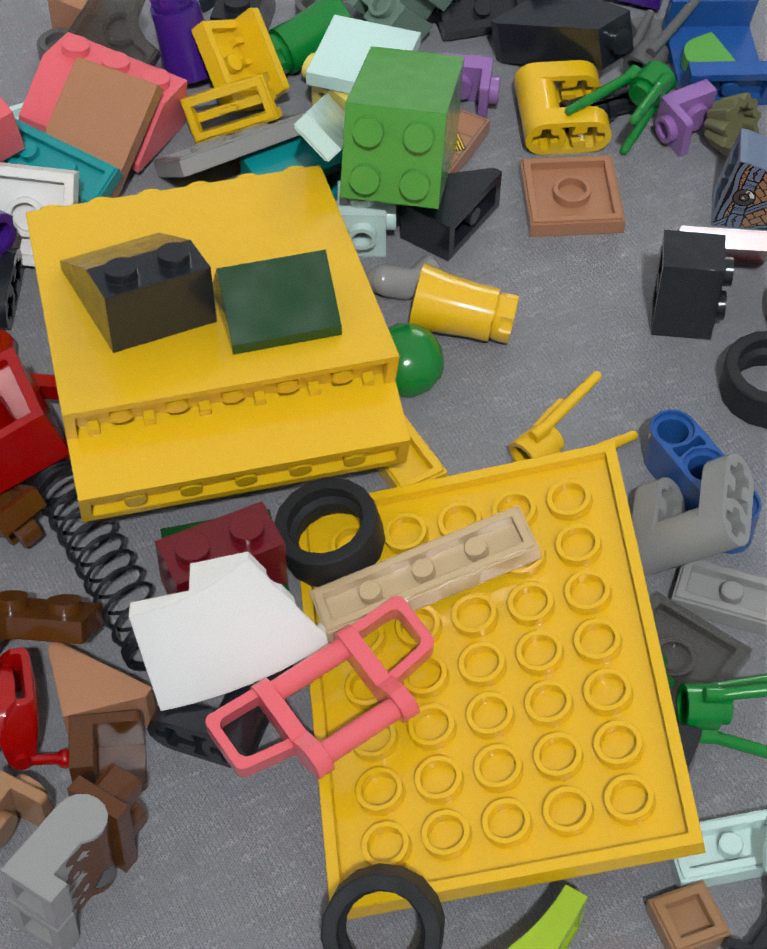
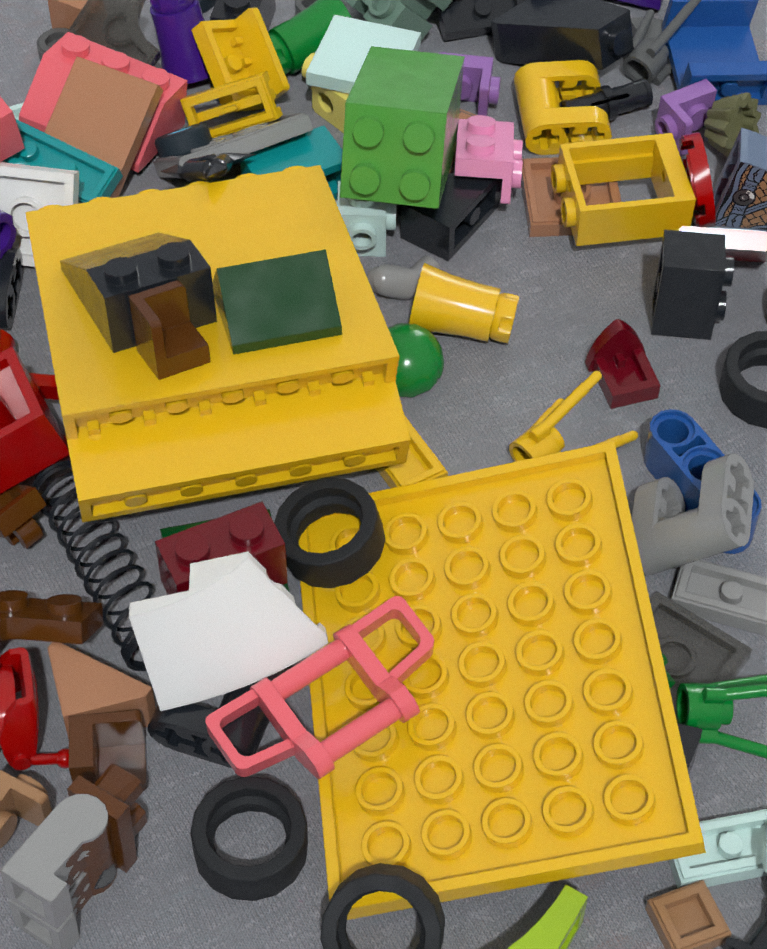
(164, 331): none -> reddish brown panel
(183, 140): none -> black wheel
(206, 167): none -> black piece
(240, 796): none -> black tyre
(323, 127): light aqua tile -> none
(430, 570): tan tile -> none
(489, 151): none -> bright pink bracket
(623, 160): none -> yellow window
(623, 365): none -> dark red tile
(645, 91): green plant -> none
(700, 179): none -> red tile
(704, 49): bright green tile -> none

